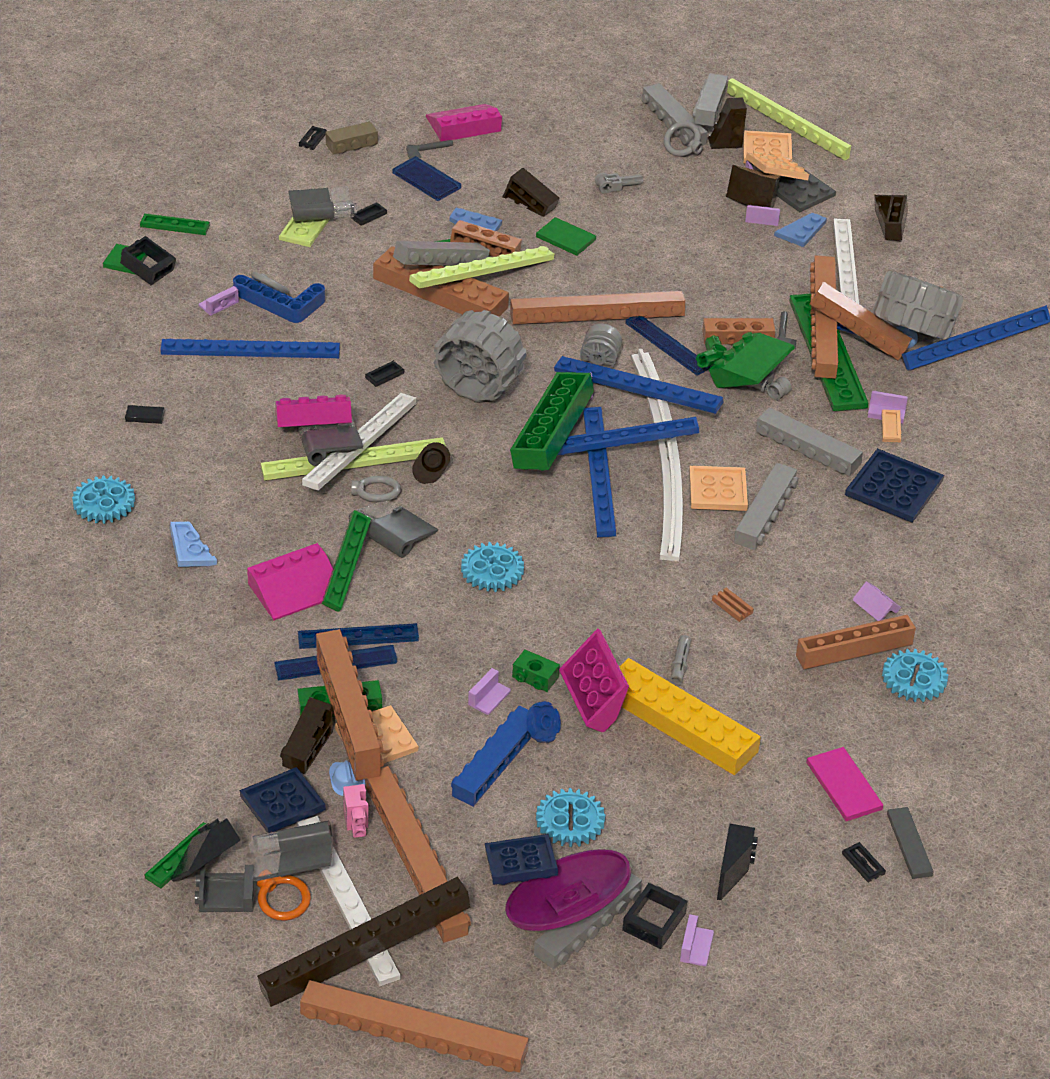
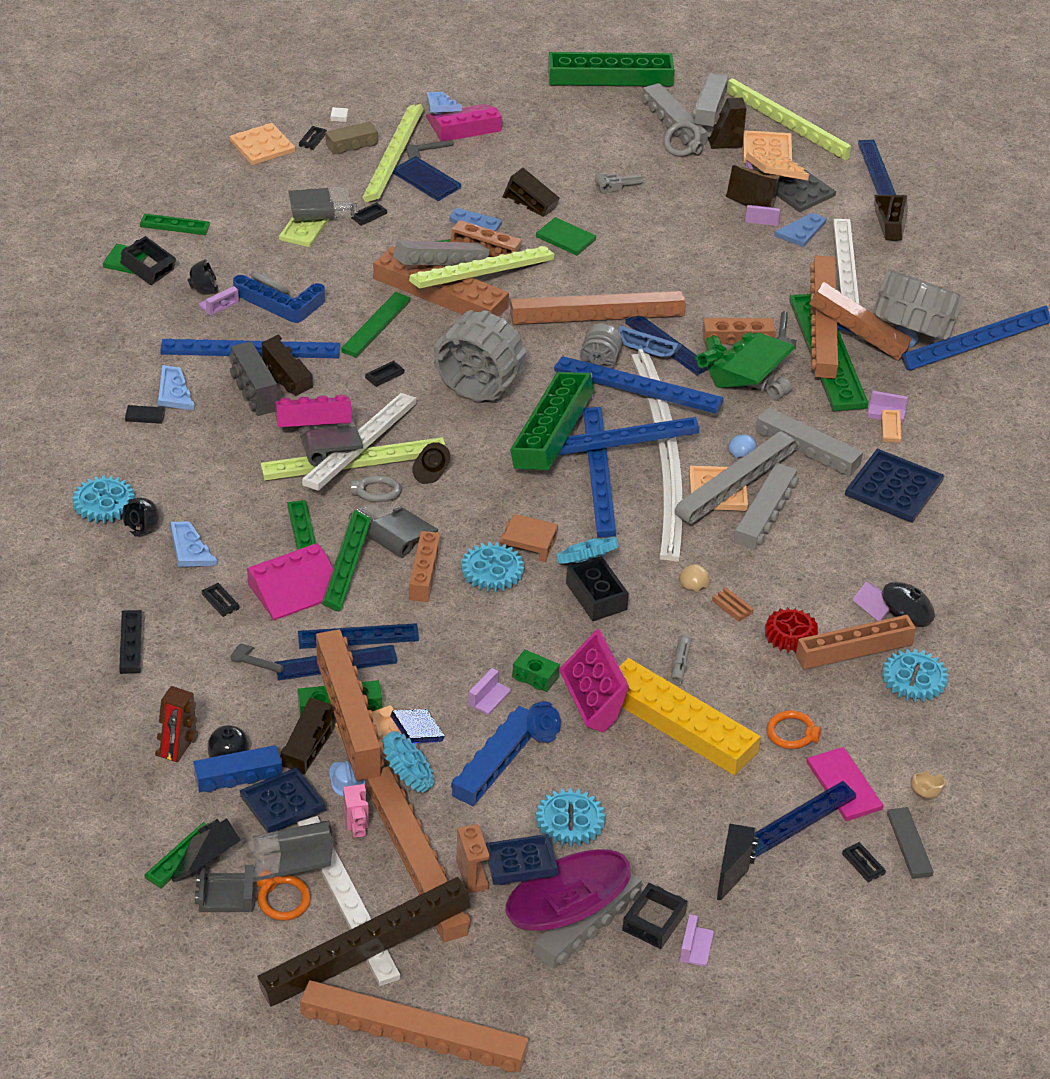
(130, 641): none -> black plate
(141, 512): none -> black cylinder
(173, 389): none -> light blue wing
(177, 722): none -> reddish brown wedge
(202, 278): none -> black cylinder
(210, 598): none -> black tile
(227, 740): none -> black cylinder
(237, 768): none -> blue brick
(242, 652): none -> dark grey piece
(253, 378): none -> dark grey brick
(262, 143): none -> light nougat plate
(285, 368): none -> dark brown wedge
(301, 524): none -> green tile
(339, 114): none -> white tile
(375, 325): none -> green tile
(393, 153): none -> yellowish green plate
(408, 761): none -> medium azure gear
(417, 725): none -> clear blue tile
(424, 566): none -> nougat brick
(440, 102): none -> light blue wing
(470, 853): none -> nougat panel
(530, 535): none -> nougat panel
(583, 550): none -> medium azure gear
(597, 588): none -> black brick
(610, 68): none -> green brick
(648, 343): none -> medium blue brick
(694, 577): none -> tan hair
(735, 477): none -> light grey beam
(741, 445): none -> light blue hair
(780, 624): none -> red gear
(803, 817): none -> clear blue tile
(812, 733): none -> orange piece
(876, 167): none -> clear blue tile
(910, 601): none -> black dish
(927, 785): none -> tan hair

